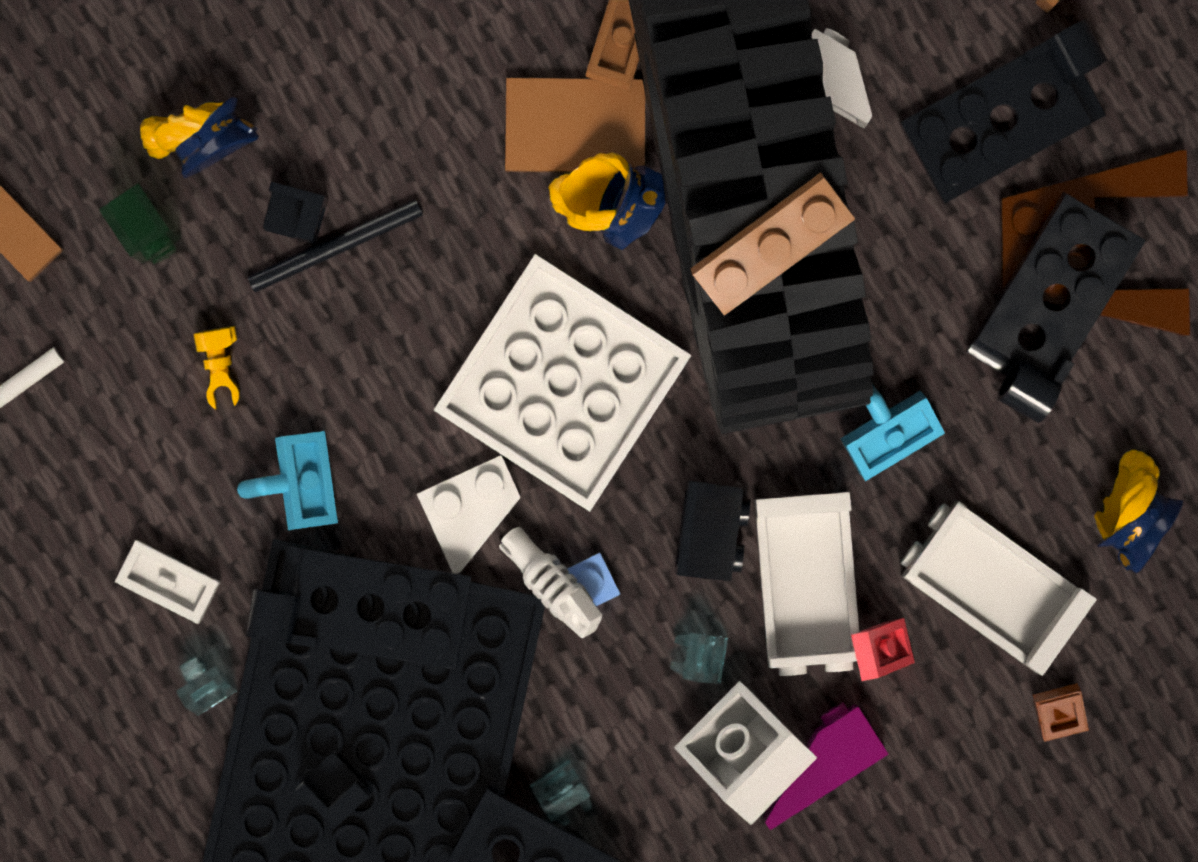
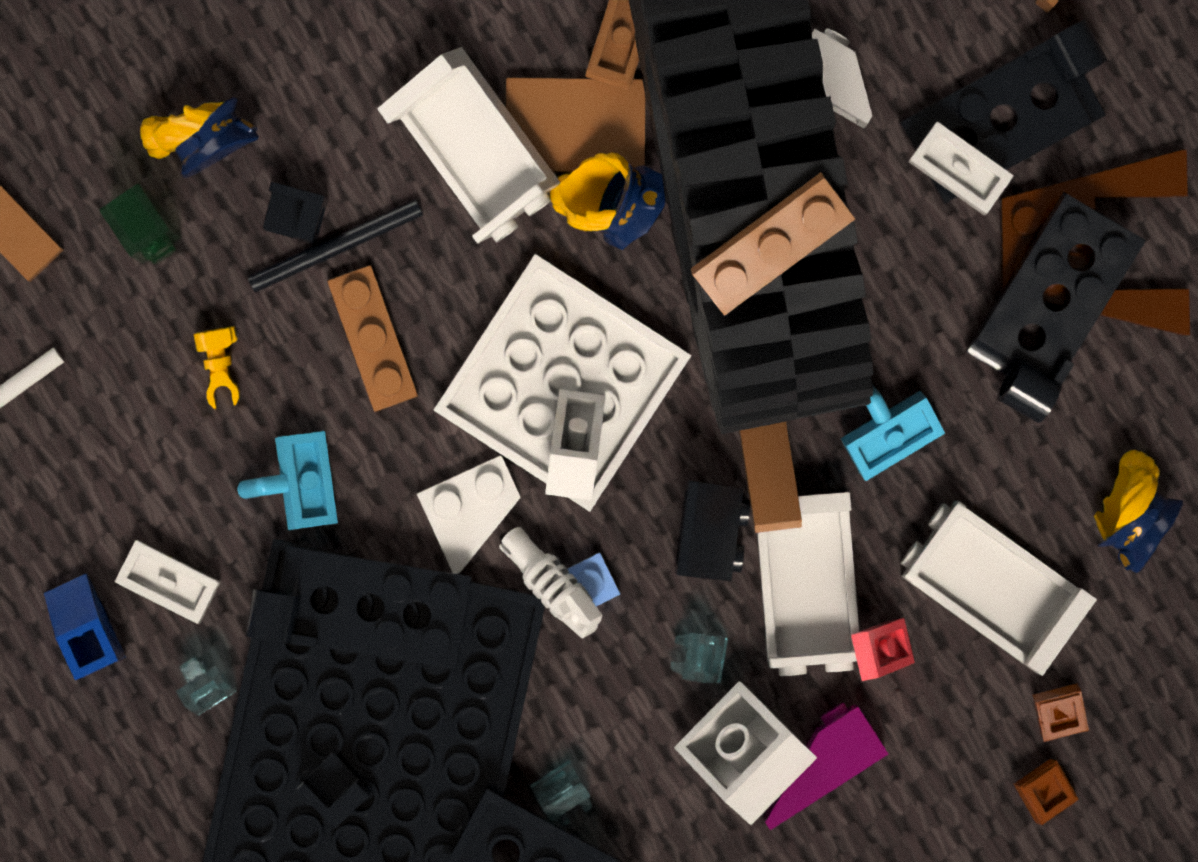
(82, 627): none -> blue slope
(372, 338): none -> medium nougat plate
(473, 143): none -> white panel
(575, 444): none -> white slope
(770, 478): none -> medium nougat tile
(961, 168): none -> white plate
(1046, 791): none -> dark orange tile

